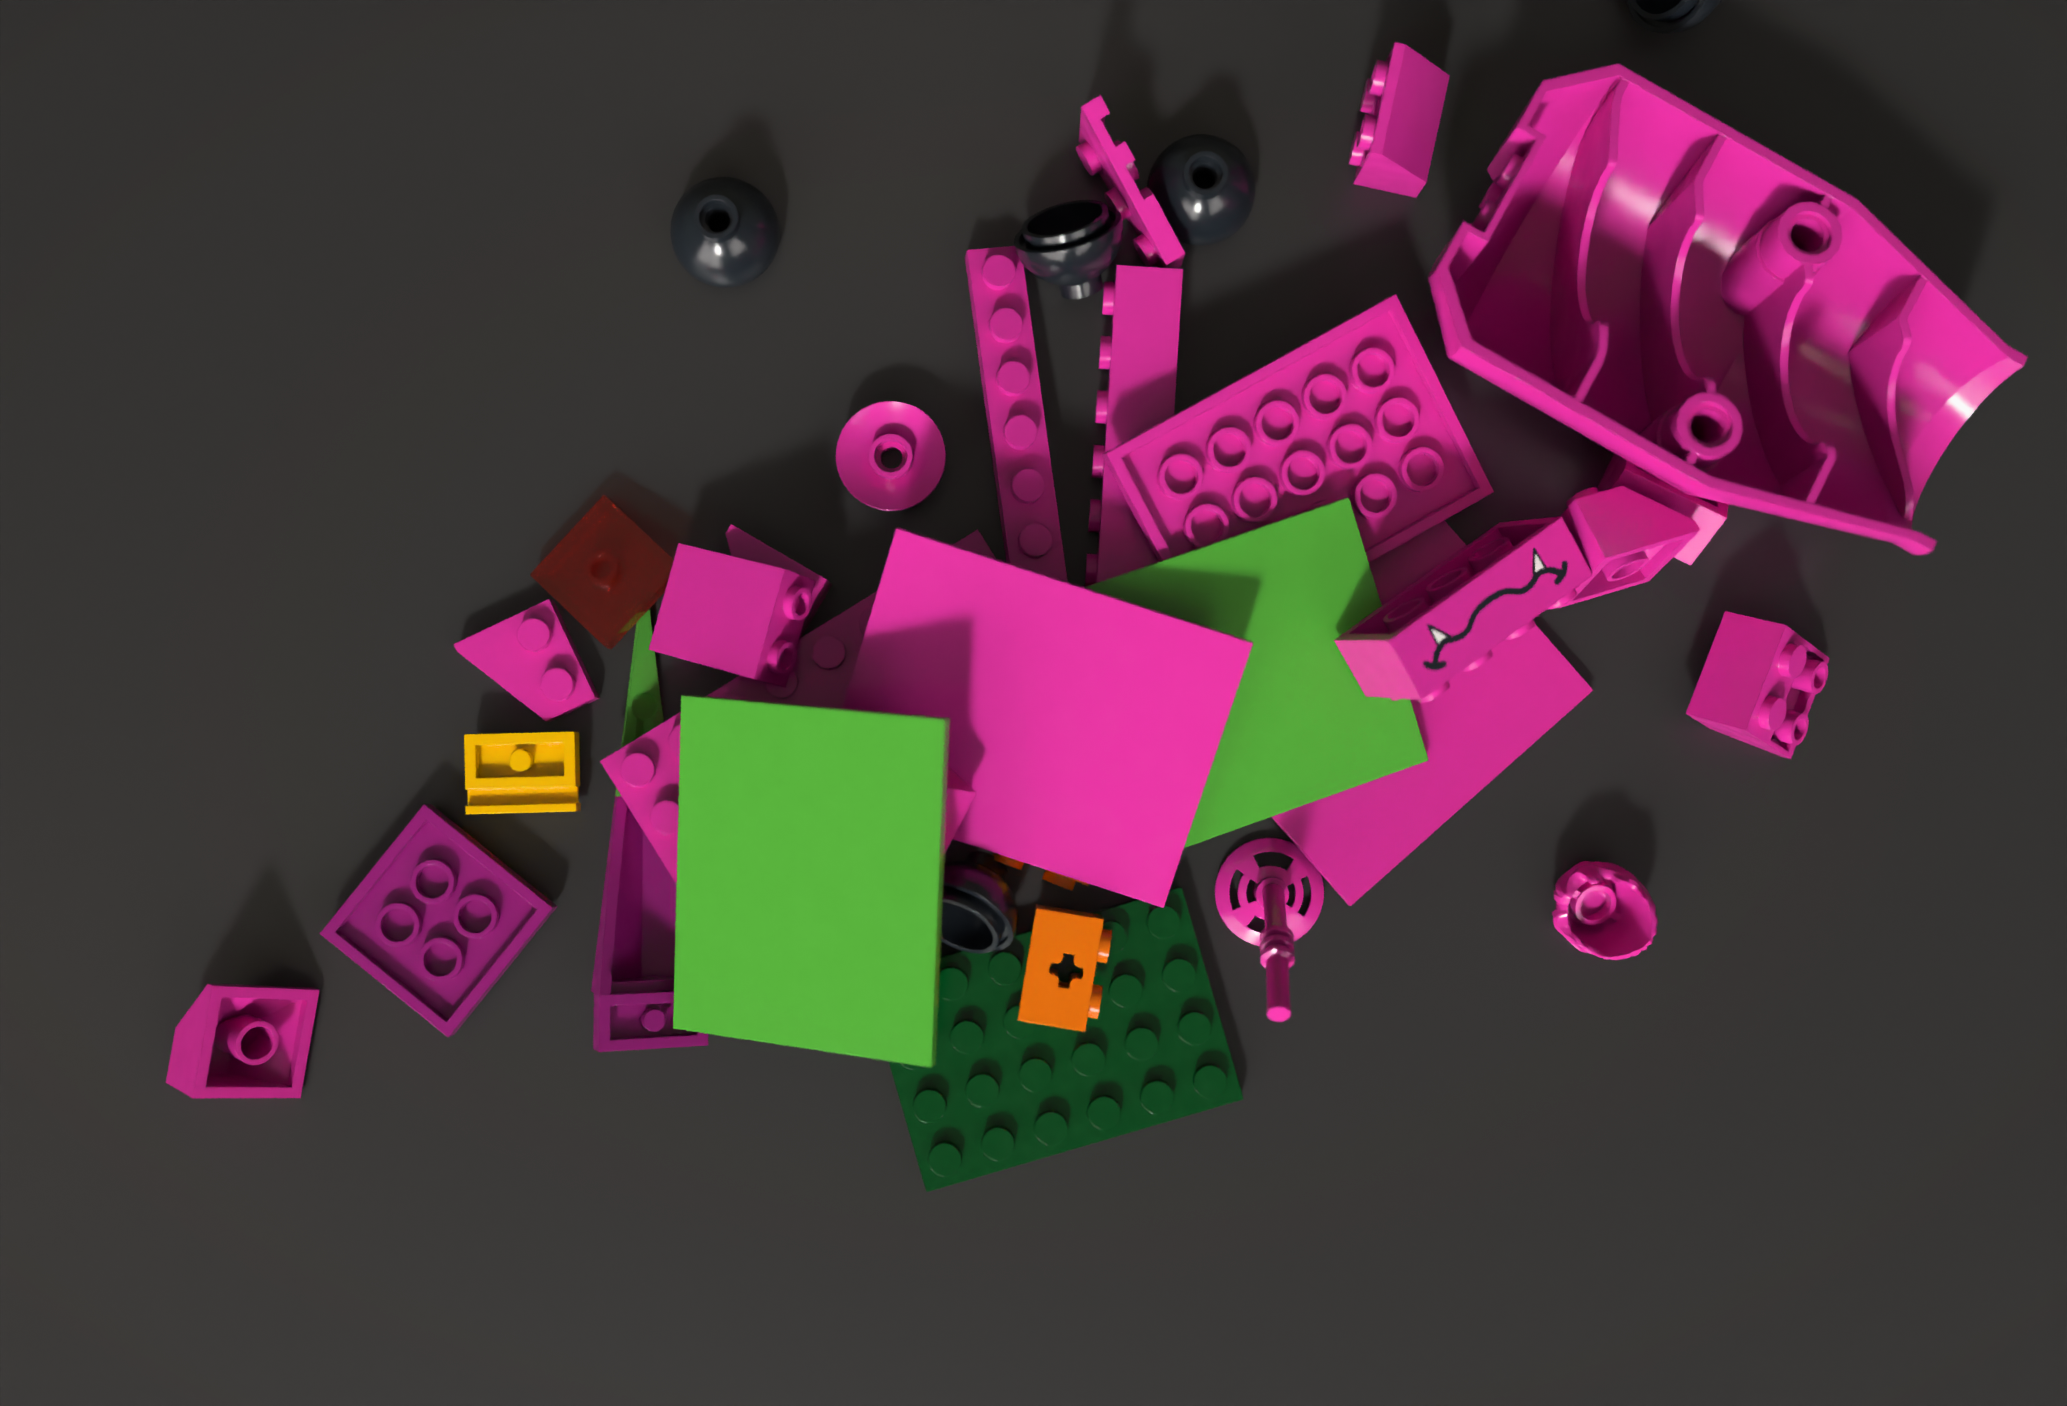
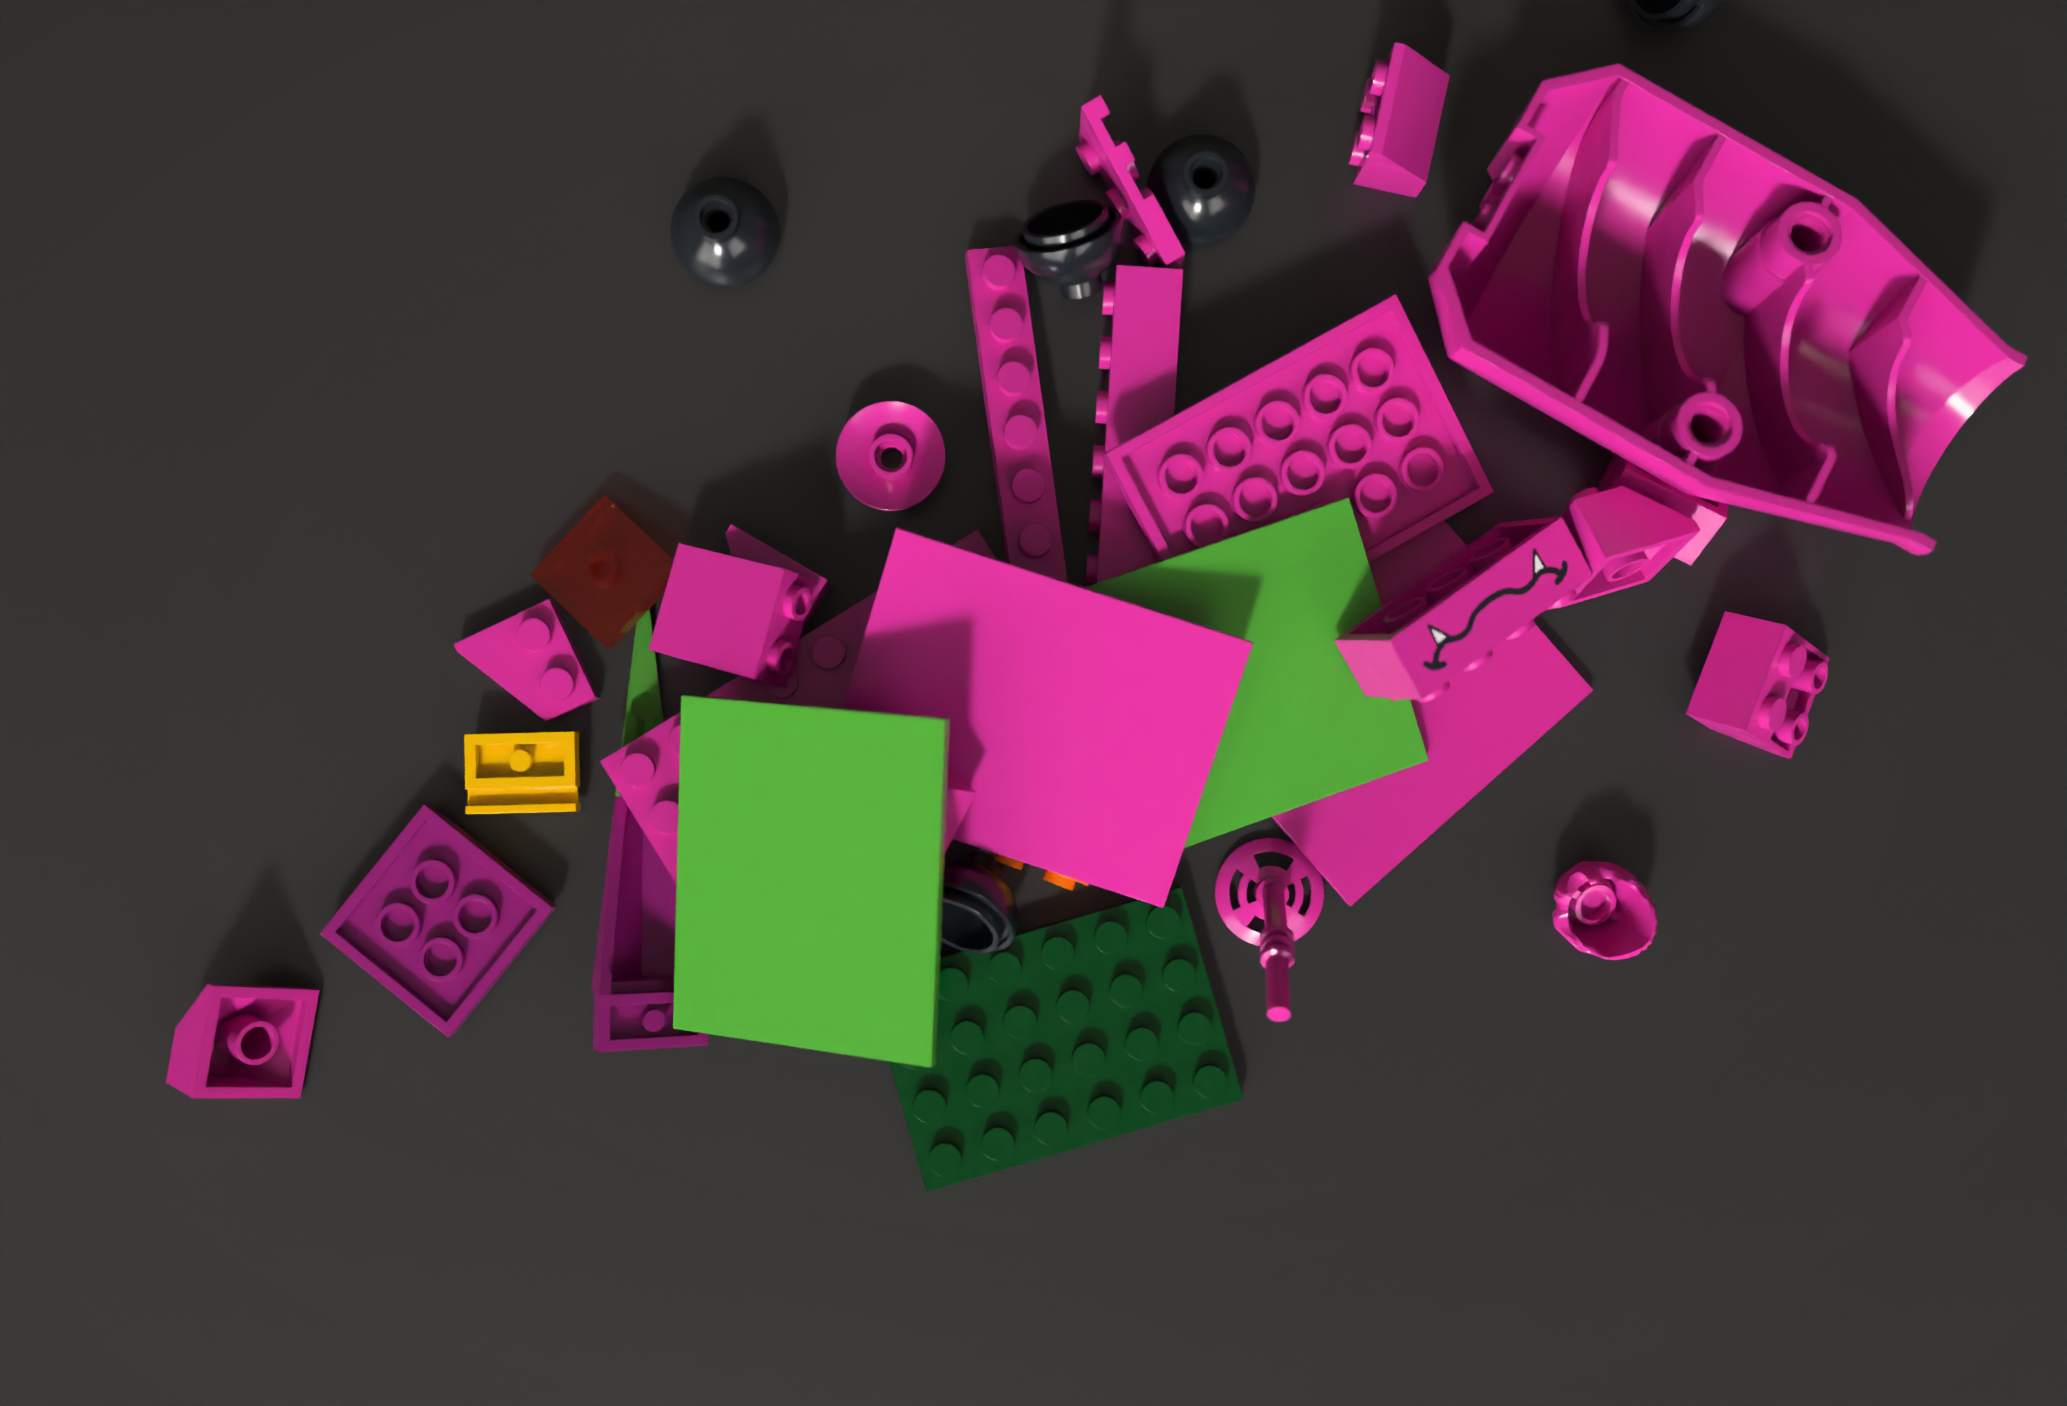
(1045, 997): orange brick -> none

